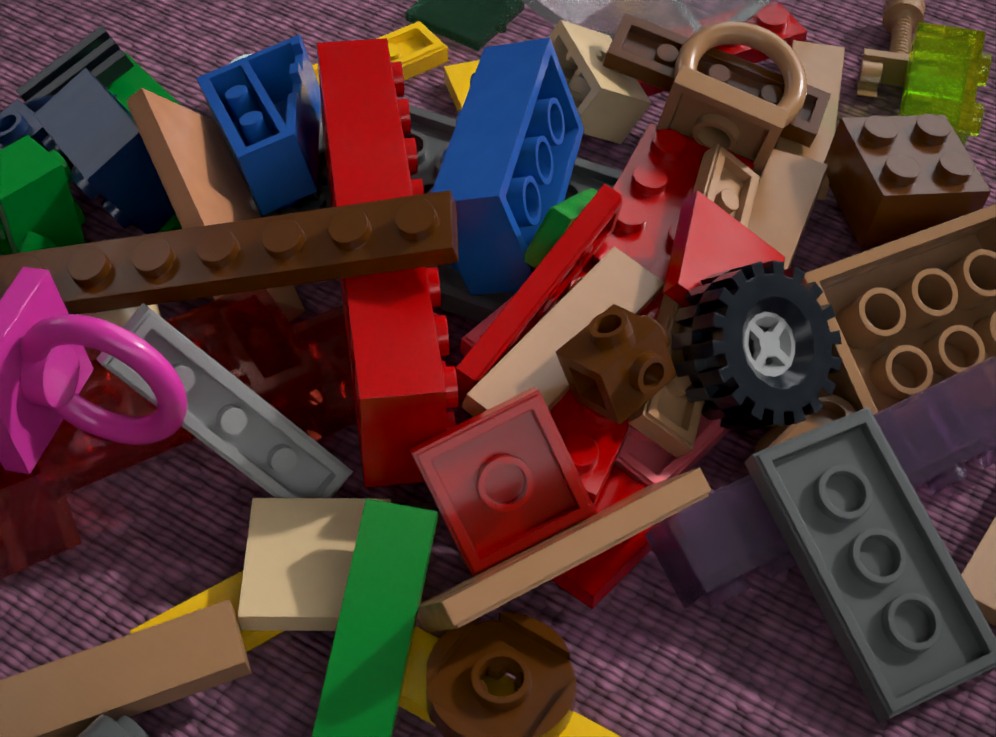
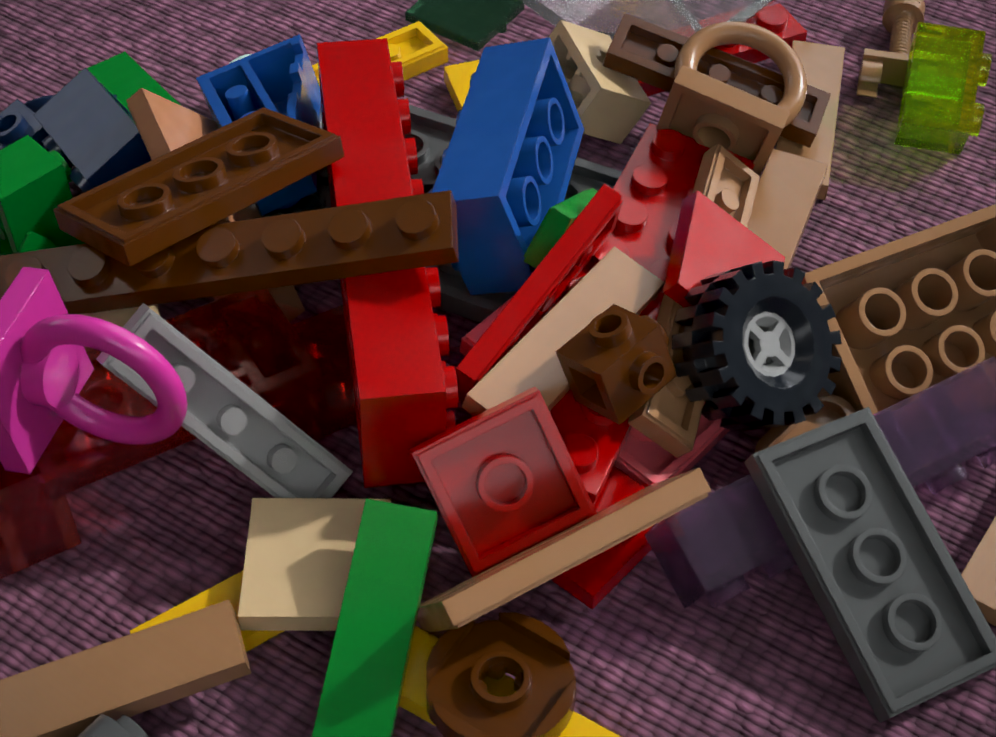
(95, 52): black tile -> none
(197, 185): none -> reddish brown tile
(901, 176): reddish brown brick -> none

